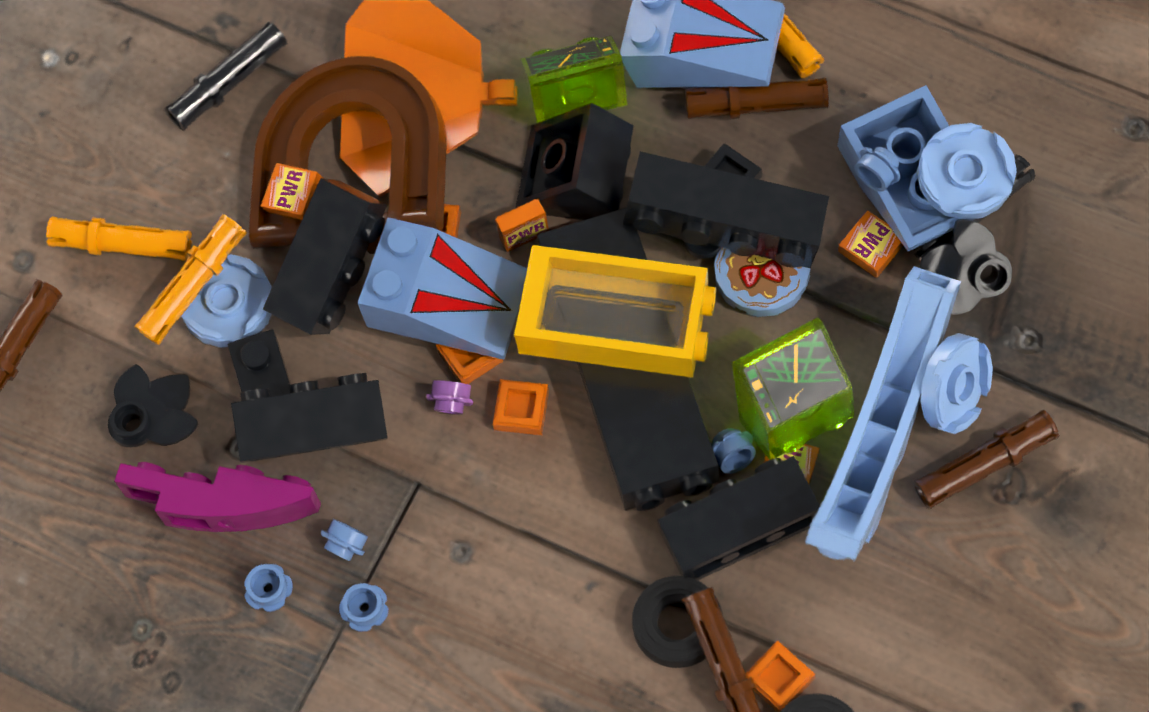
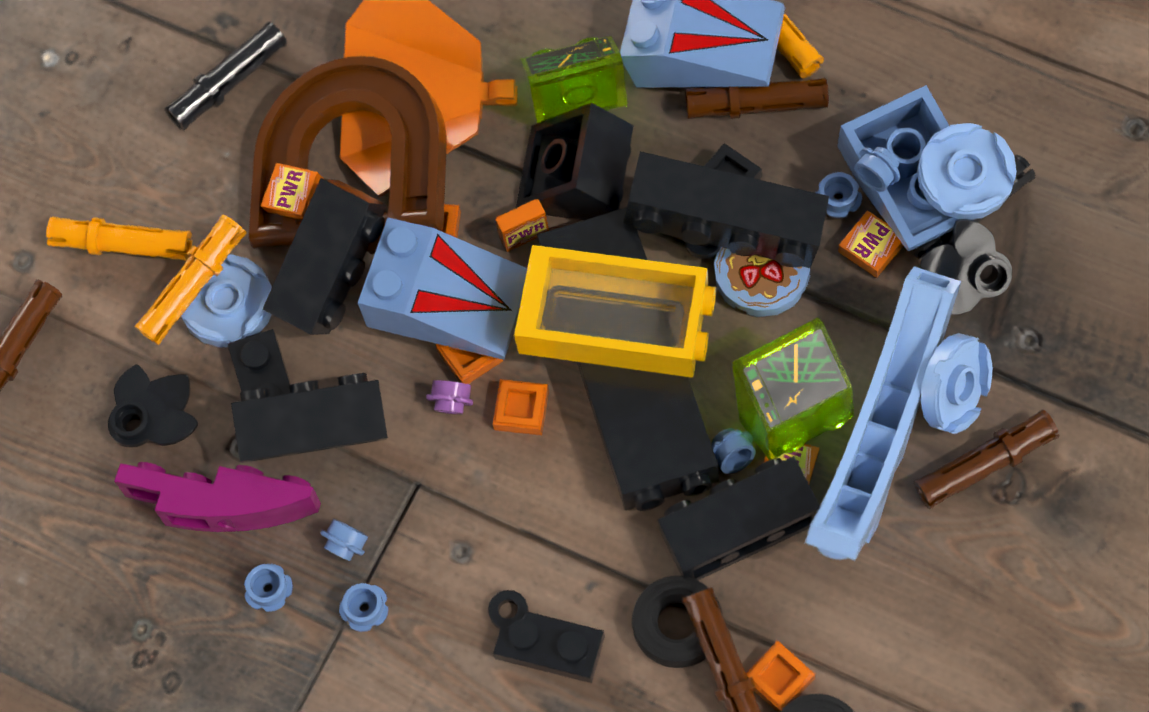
(545, 641): none -> black hinge
(844, 184): none -> medium blue plate

